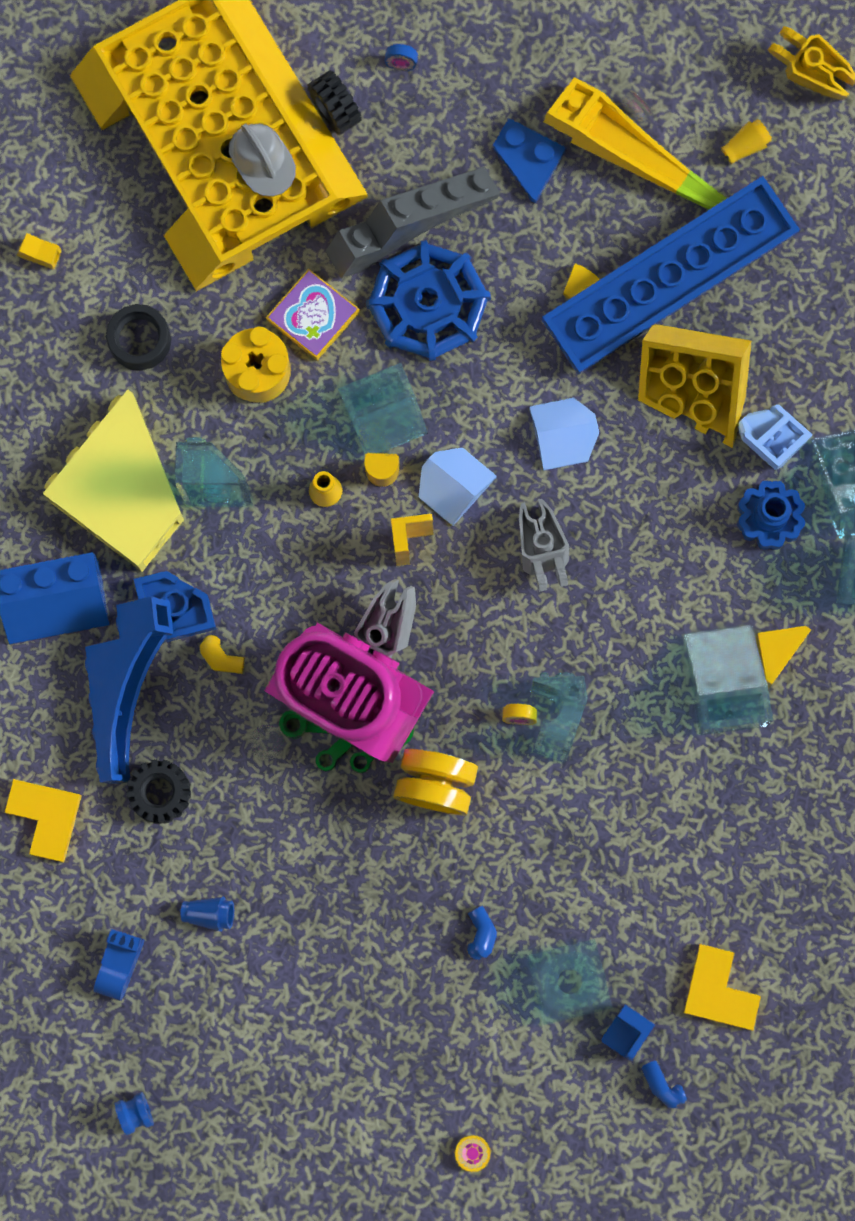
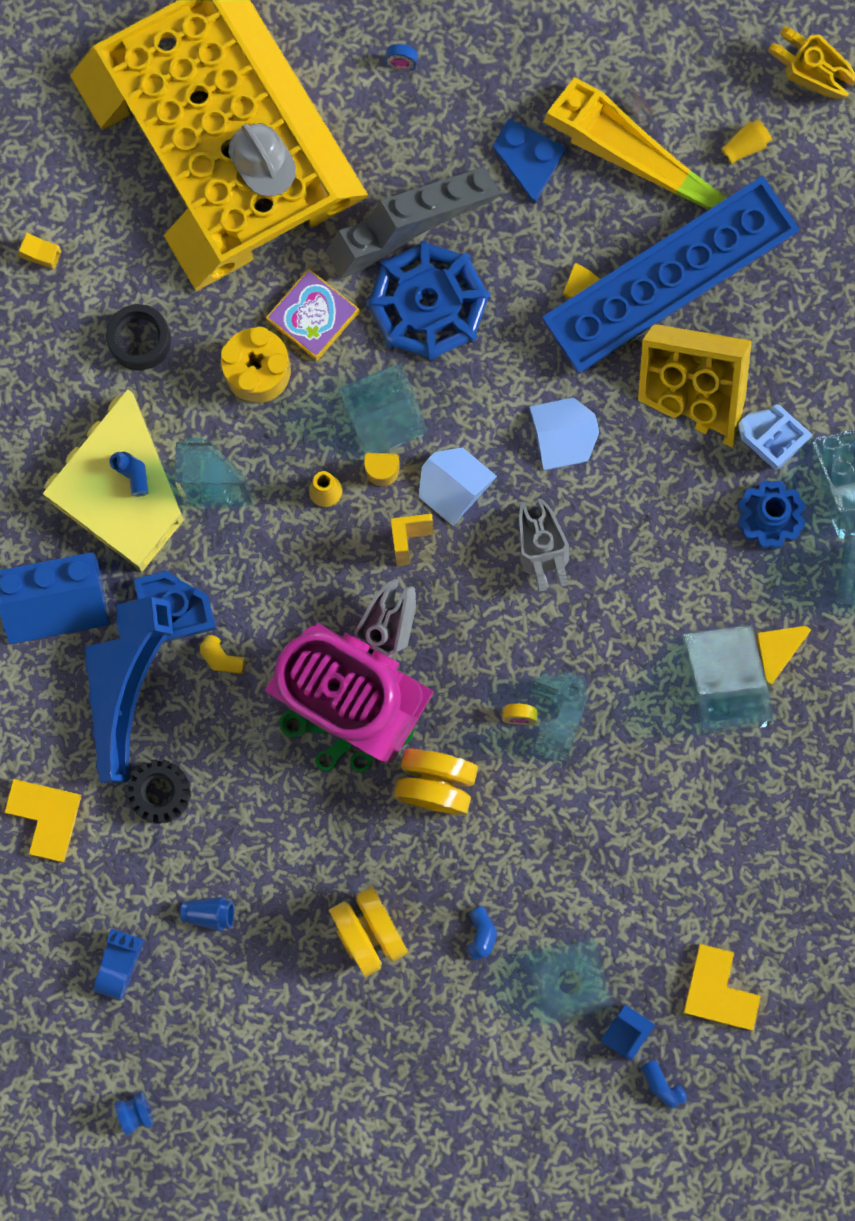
(133, 469): none -> blue arm
(334, 102): black tyre -> none
(368, 931): none -> yellow wheel
(472, 1153): tile -> none

